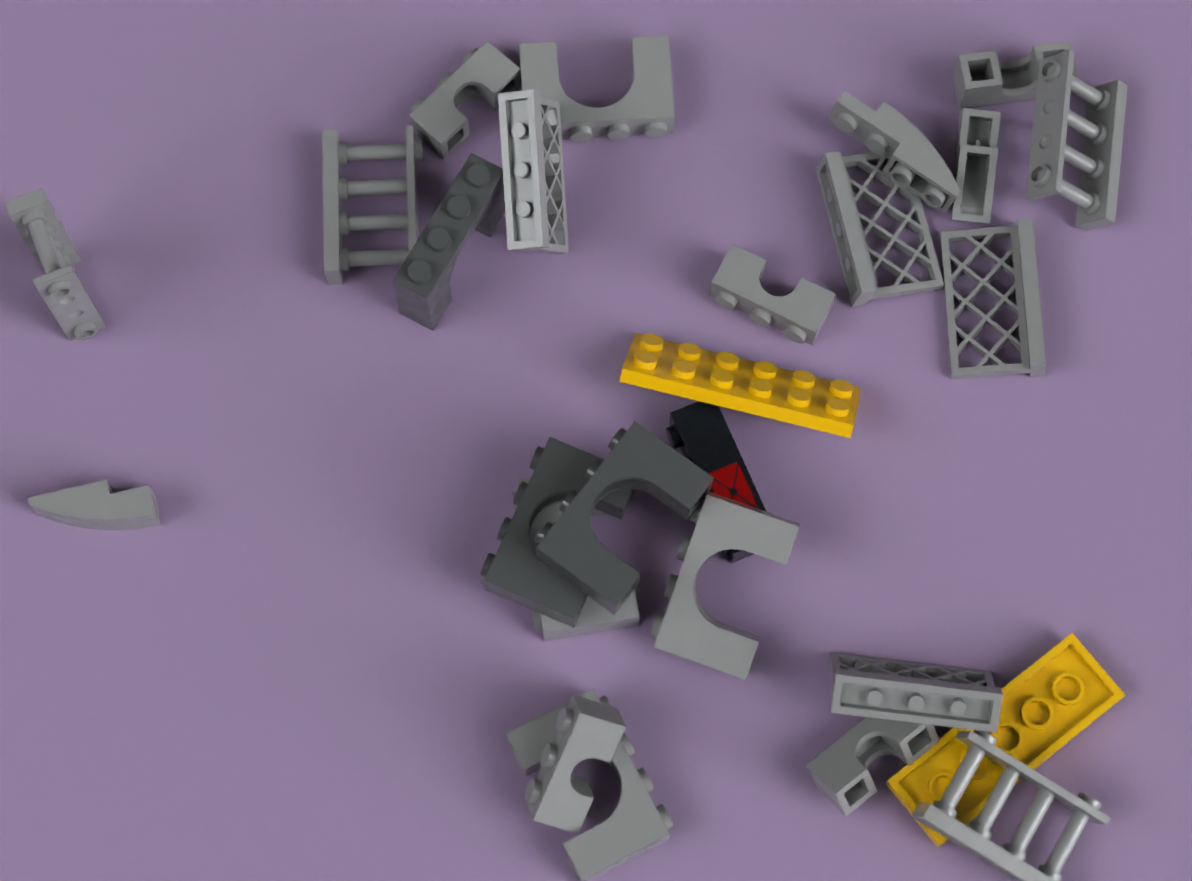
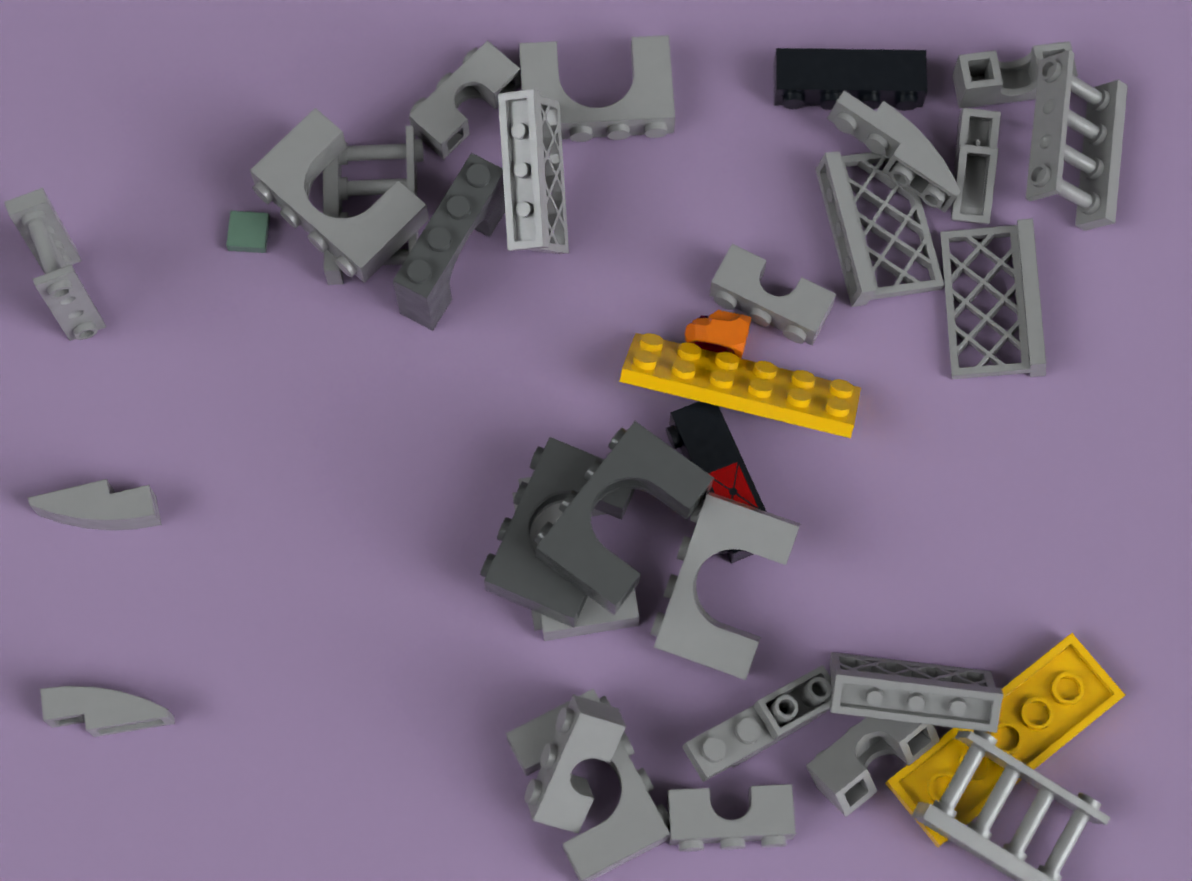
(101, 710): none -> light grey slope
(248, 231): none -> sand green tile
(358, 241): none -> light grey arch
(696, 823): none -> light grey arch
(720, 332): none -> orange rock
(761, 724): none -> light grey slope
(870, 75): none -> black brick

